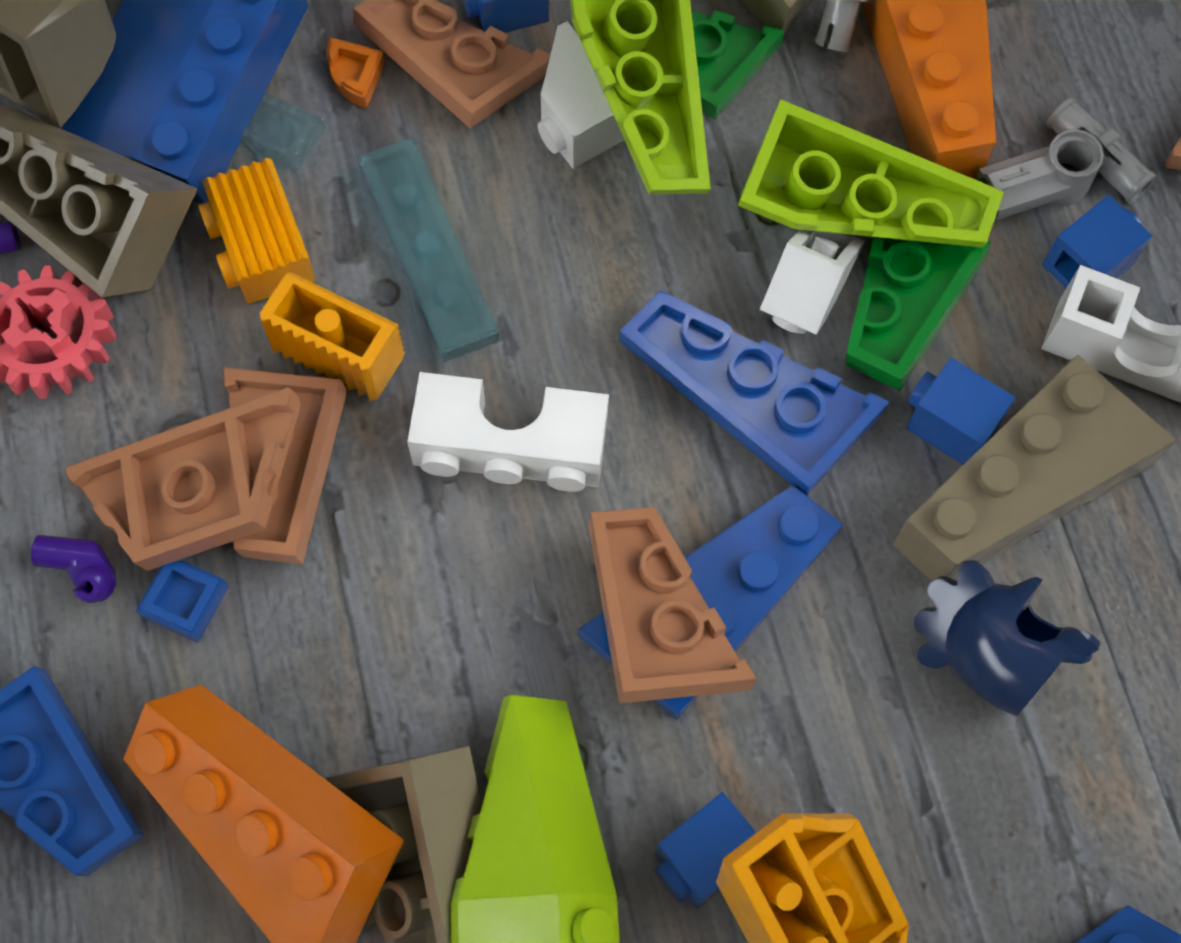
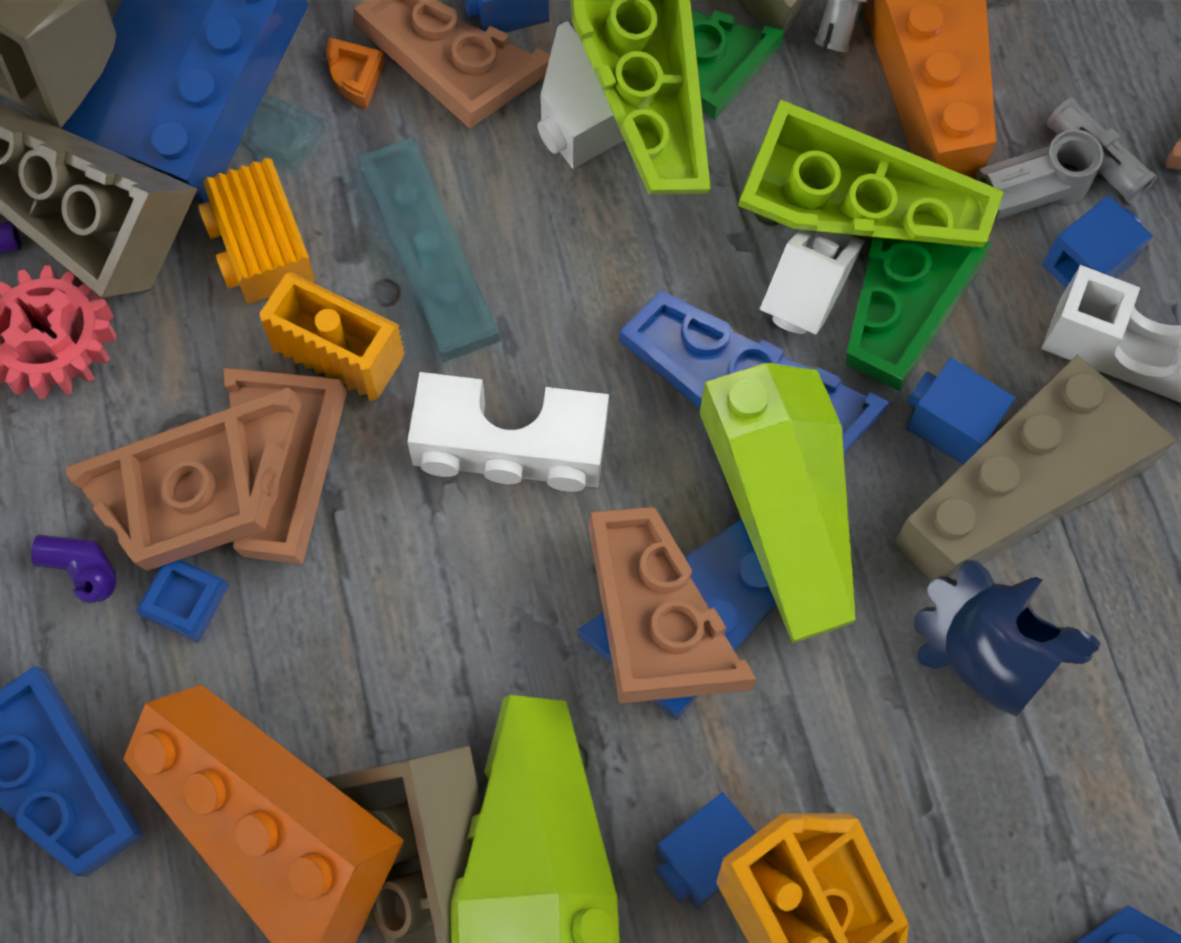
(789, 484): none -> lime wedge

